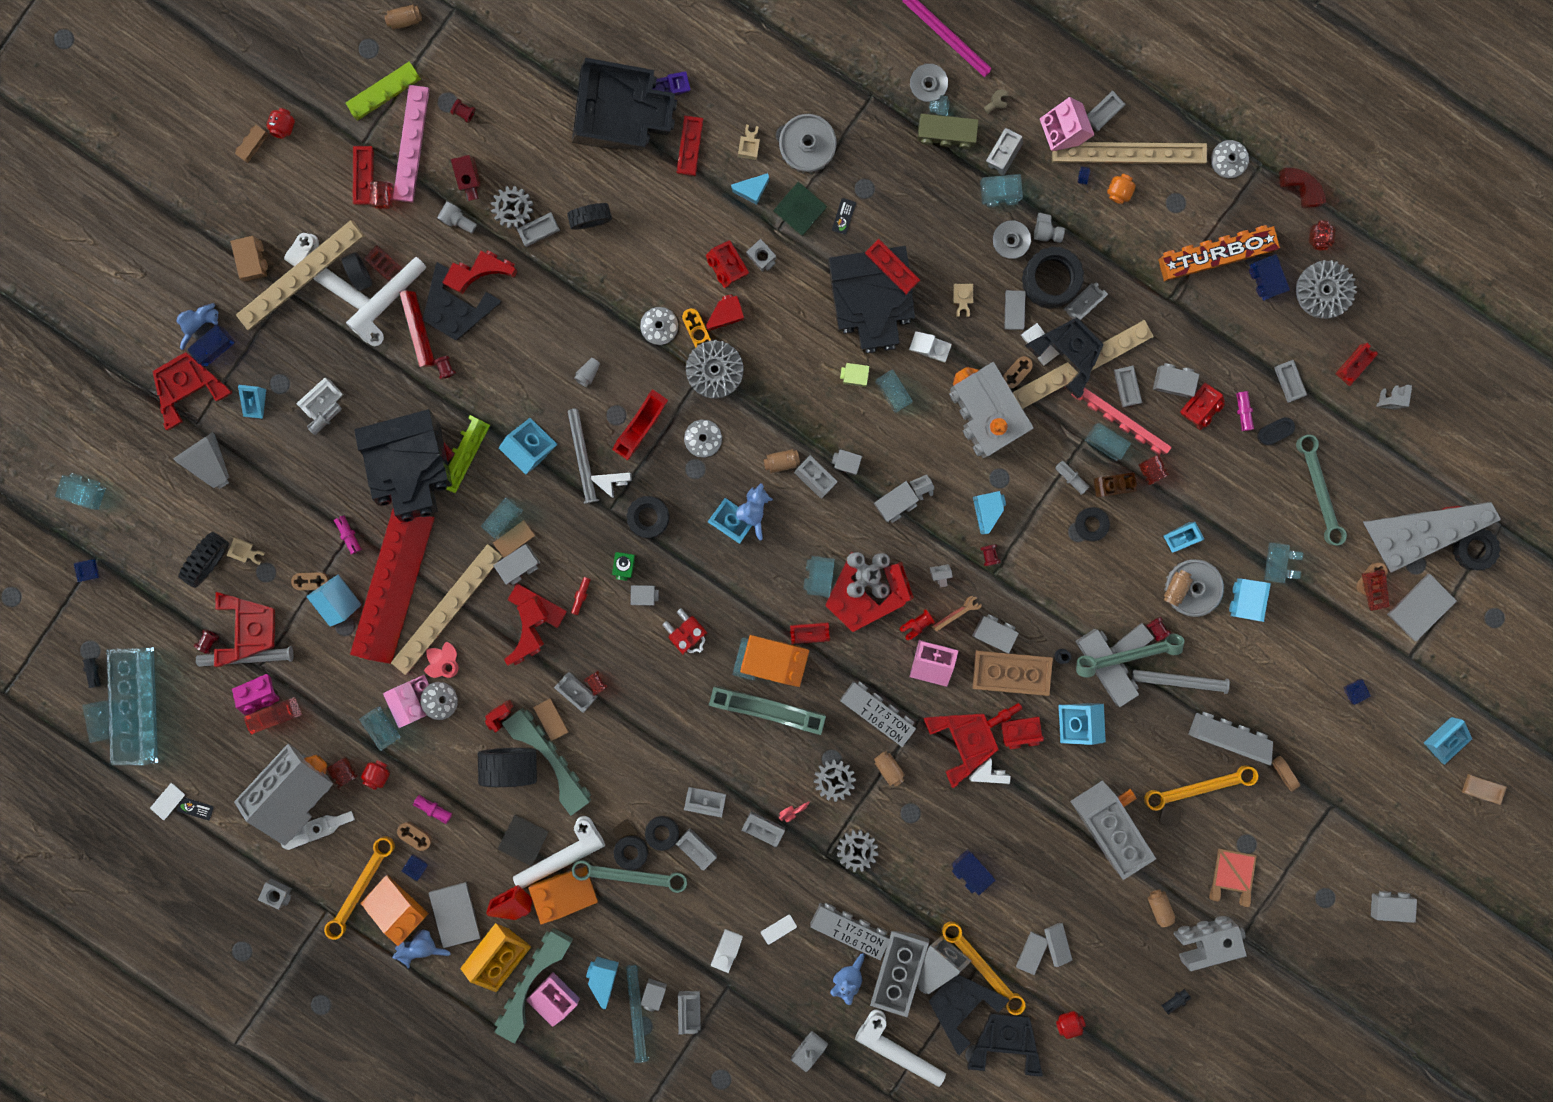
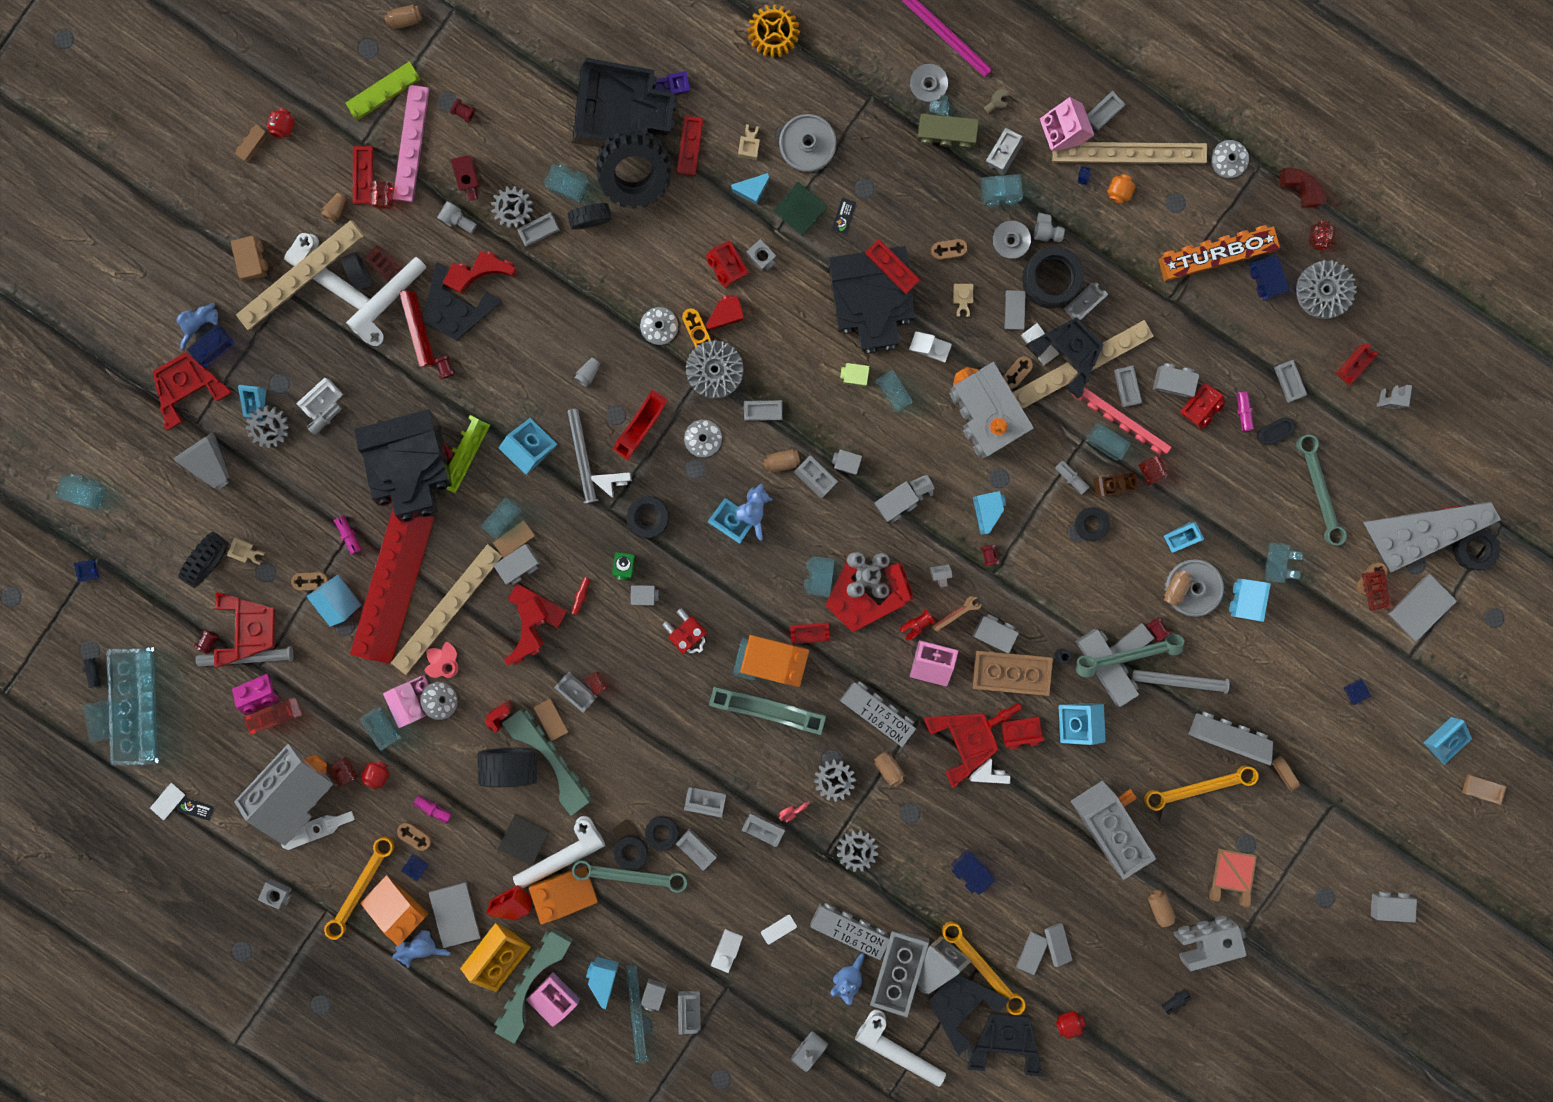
(275, 429): none -> light grey gear
(333, 208): none -> medium nougat cone
(566, 182): none -> clear light blue brick
(633, 192): none -> black tyre
(762, 410): none -> light grey tile
(764, 44): none -> light orange gear
(947, 245): none -> medium nougat beam

